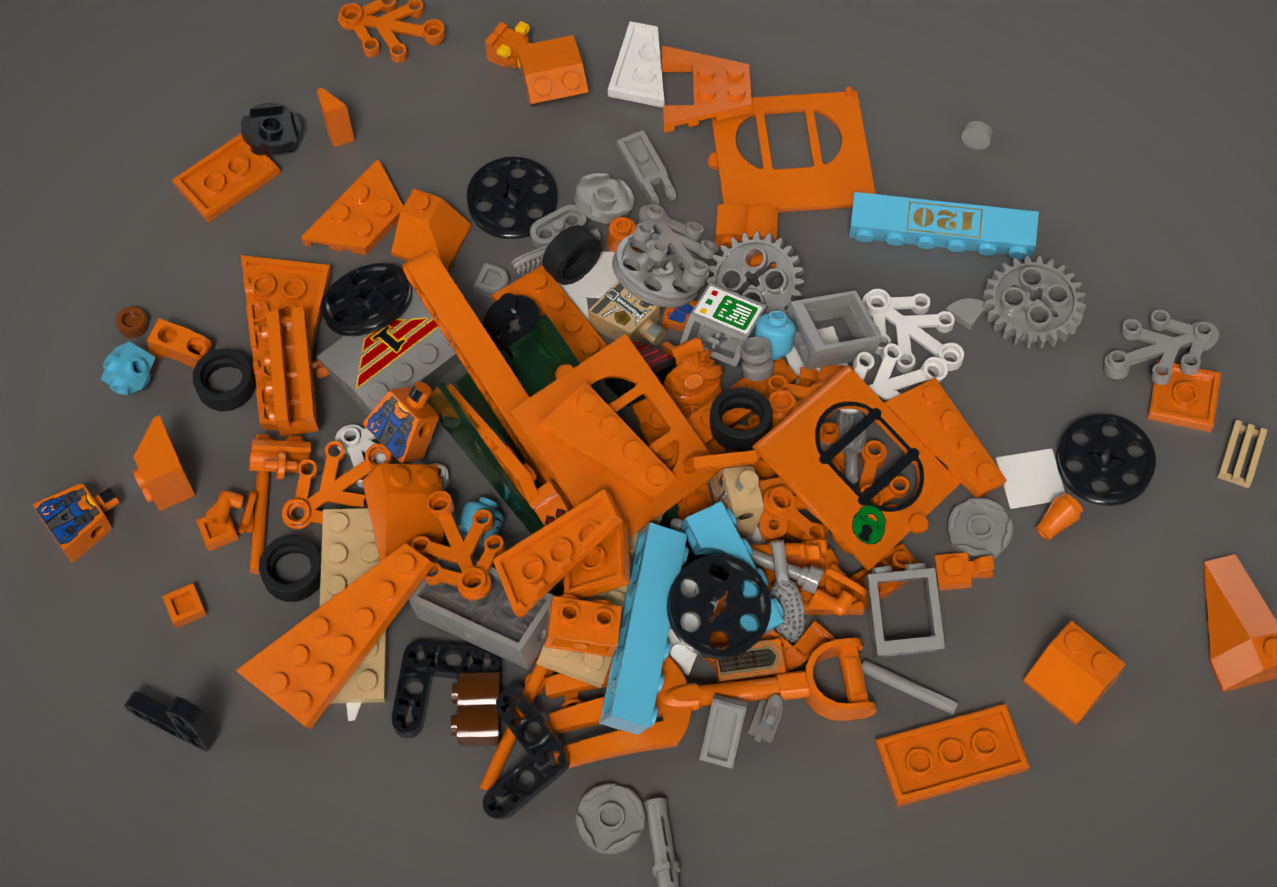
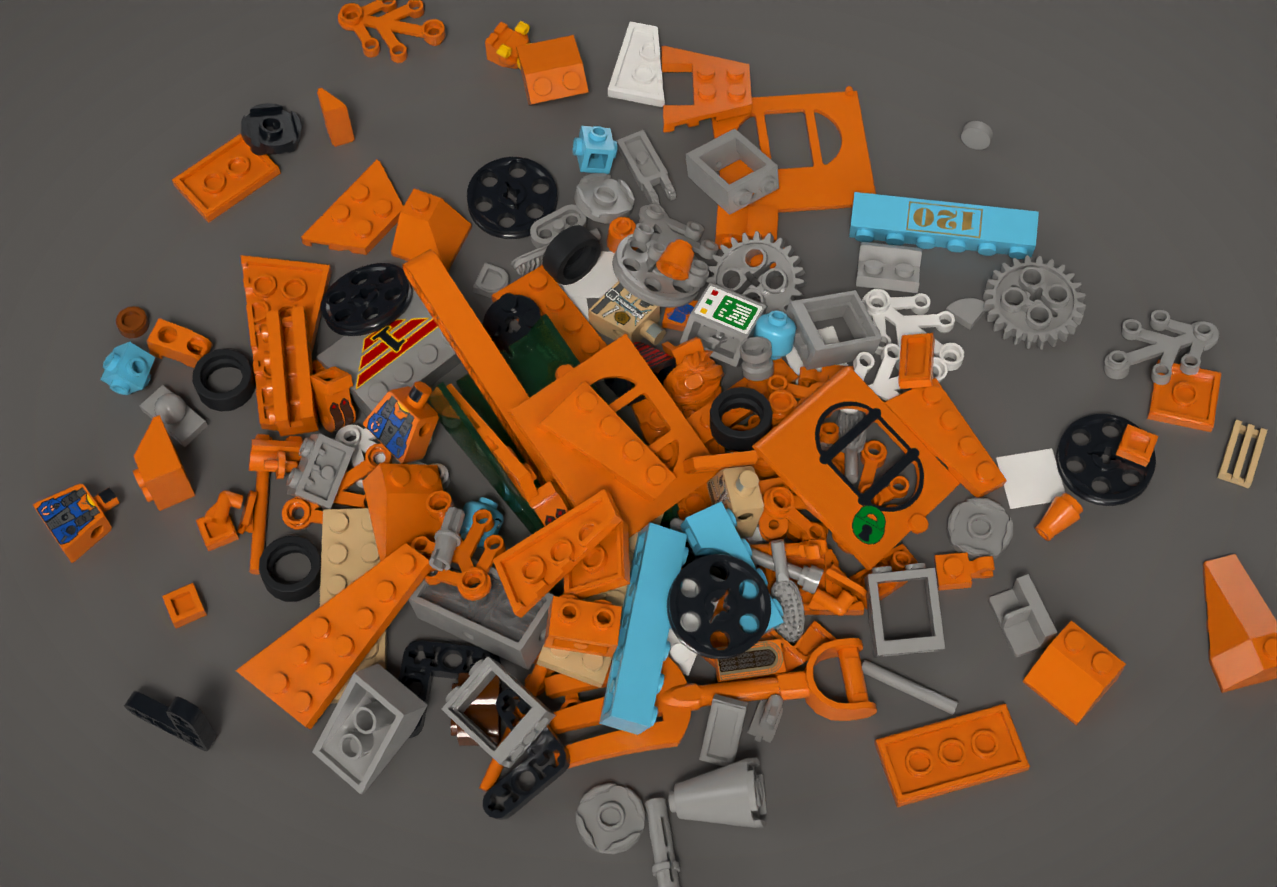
(177, 417): none -> light grey tile
(319, 470): none -> light grey bracket
(333, 398): none -> orange leg
(368, 726): none -> light grey slope
(447, 539): none -> light grey axle
(524, 732): none -> light grey window
(595, 149): none -> medium azure brick
(676, 260): none -> orange hat
(723, 151): none -> light grey window
(723, 796): none -> light grey cone
(889, 267): none -> light grey bracket
(916, 361): none -> orange tile
(1023, 617): none -> light grey panel
(1137, 445): none -> orange tile

